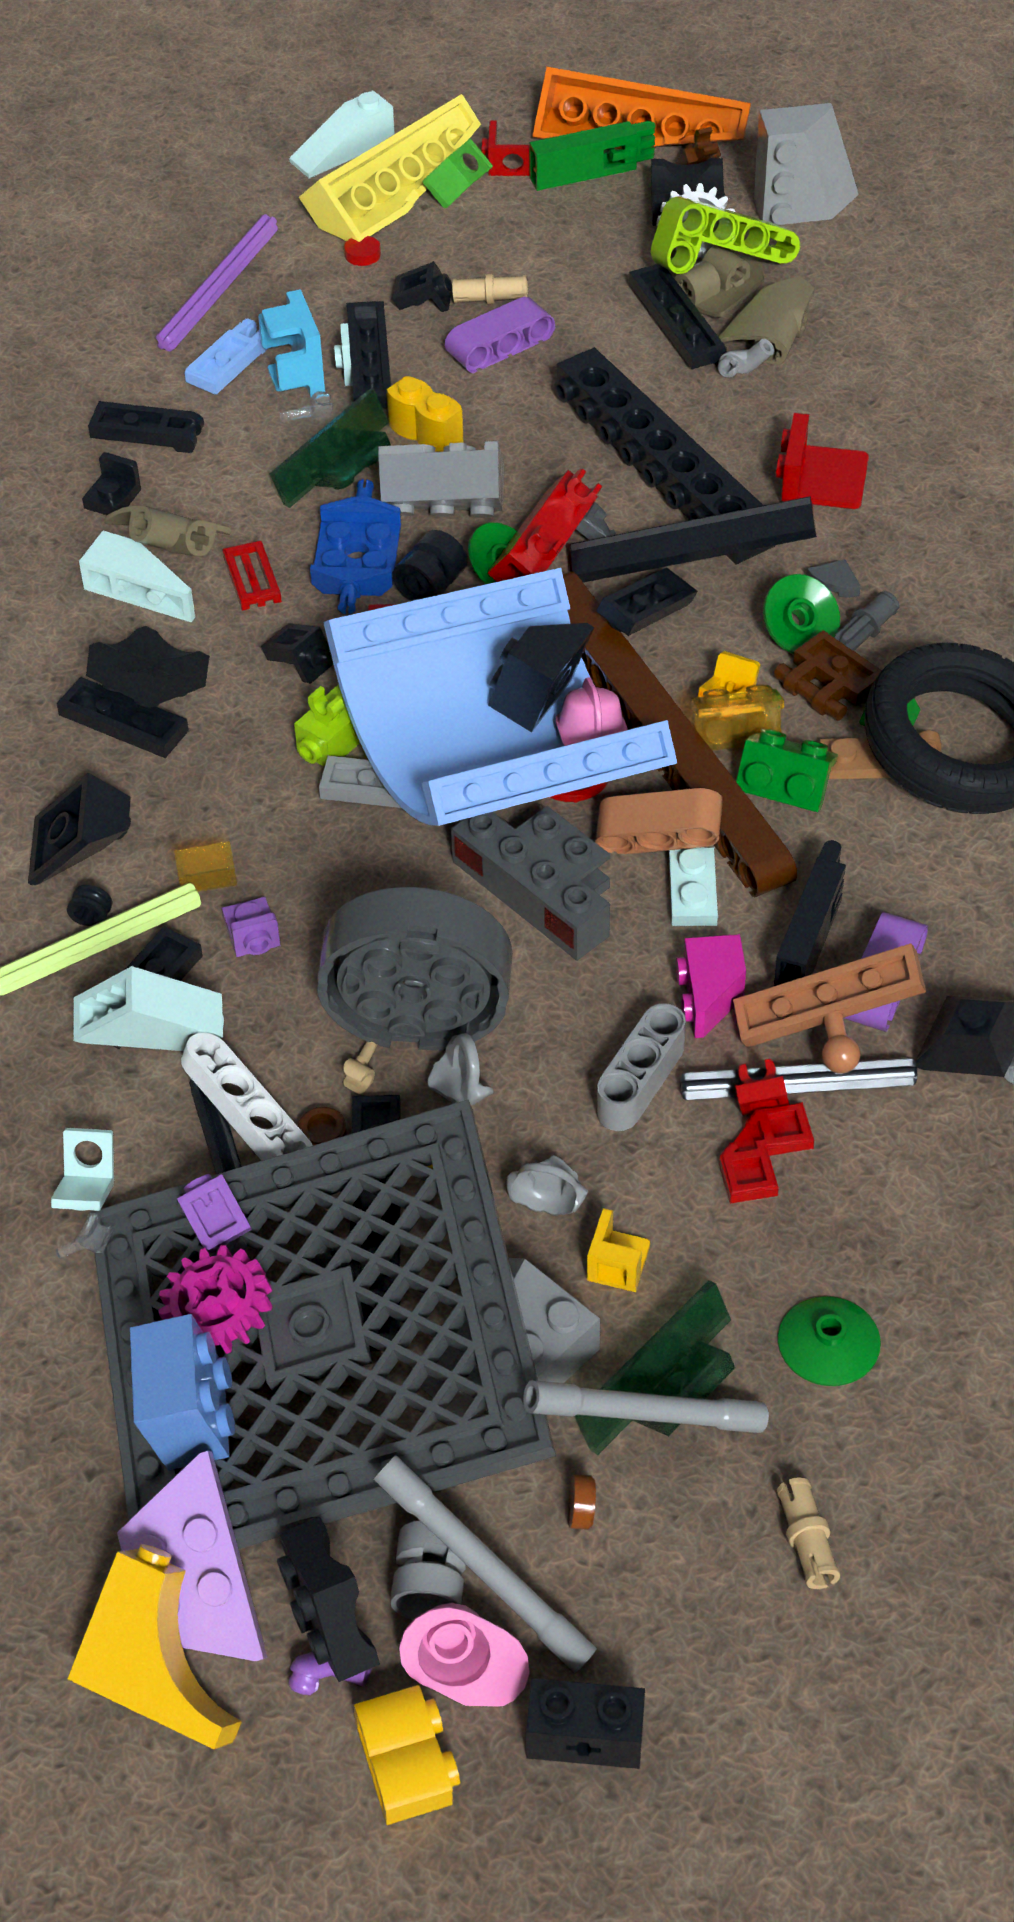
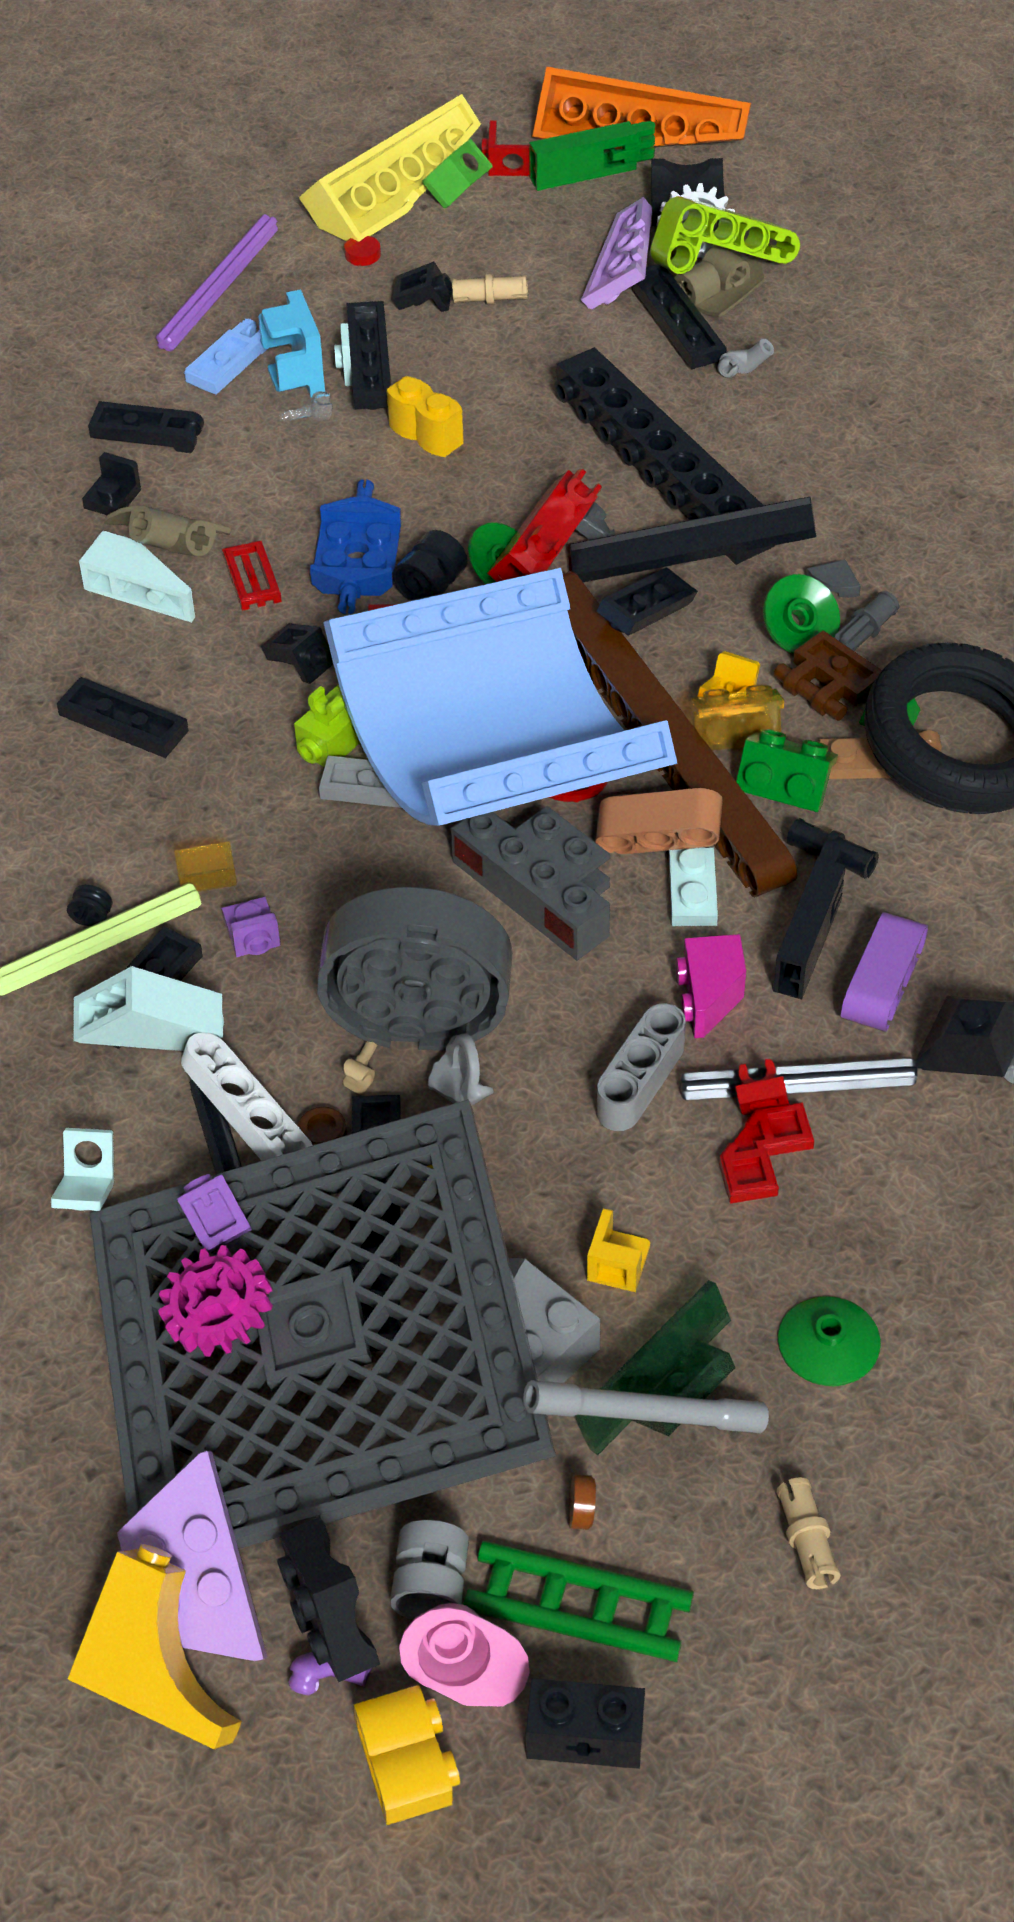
(77, 827): black slope -> none
(92, 1237): clear hand -> none
(147, 668): black brick -> none
(180, 1391): medium blue piece -> none
(335, 452): clear green bracket -> none
(346, 134): light aqua slope -> none
(443, 480): light grey wedge -> none
(499, 333): medium lavender beam -> none
(537, 671): black slope -> none
(546, 1187): light grey piece -> none
(549, 1625): light grey piece -> none
(589, 714): bright pink piece -> none
(594, 1629): none -> green bar
(622, 256): none -> lavender wing
(700, 150): reddish brown plate -> none
(776, 315): dark tan panel -> none
(801, 165): light grey wedge -> none
(824, 473): red bracket -> none
(828, 999): nougat plate -> none
(852, 855): none -> black pin

